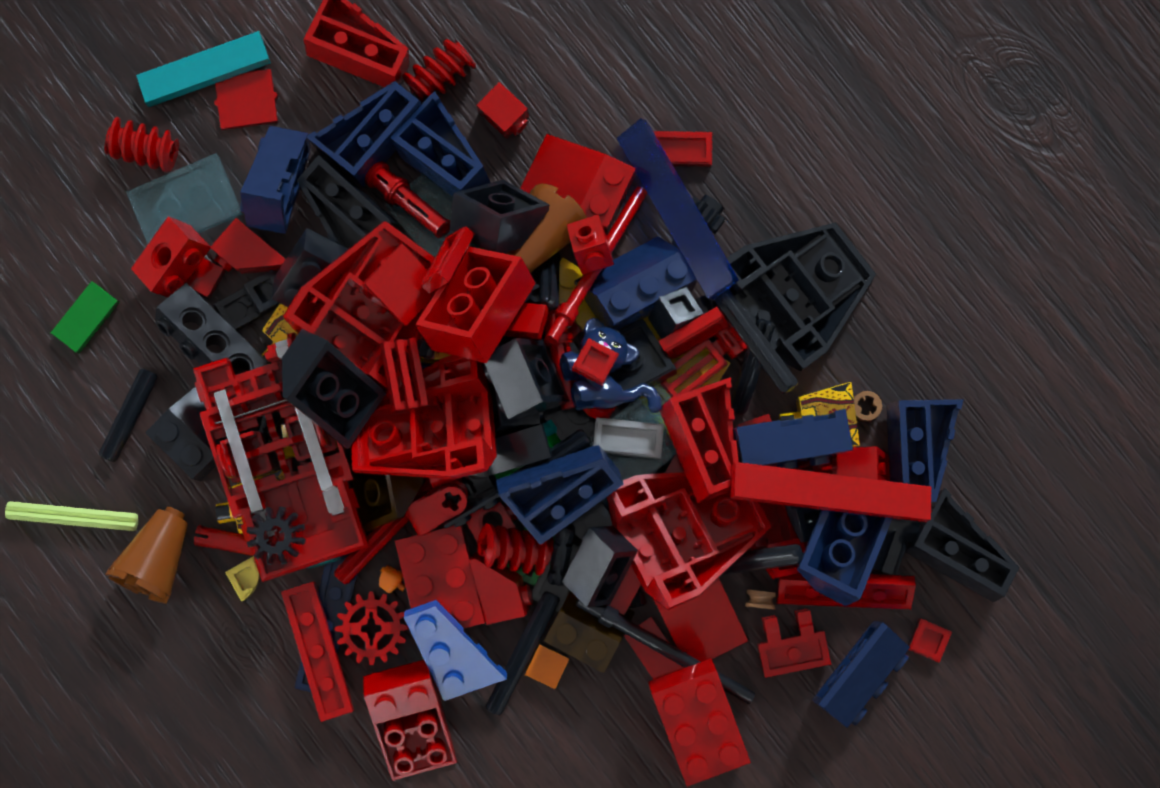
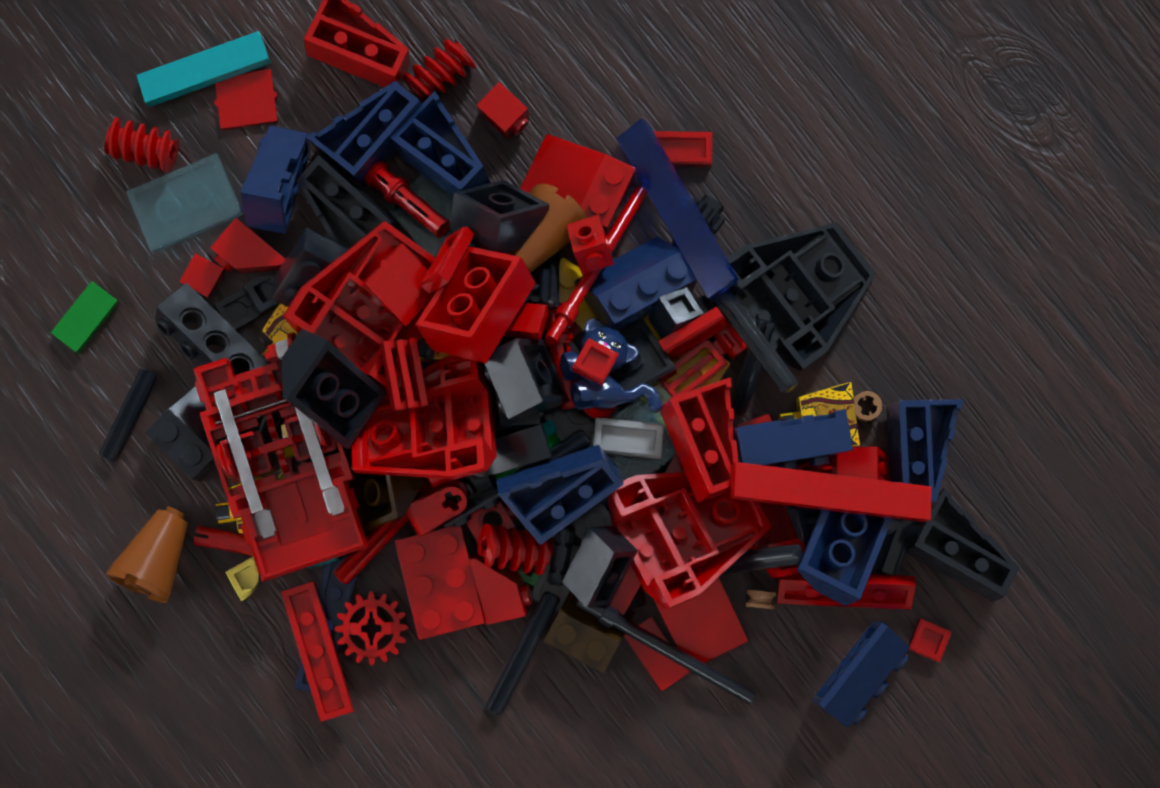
(71, 516): yellowish green axle -> none
(170, 257): red brick -> none
(281, 546): black gear -> none
(391, 579): orange piece -> none
(408, 719): red slope -> none
(450, 653): wing -> none
(547, 666): orange tile -> none
(699, 722): red brick -> none
(794, 652): red plate -> none

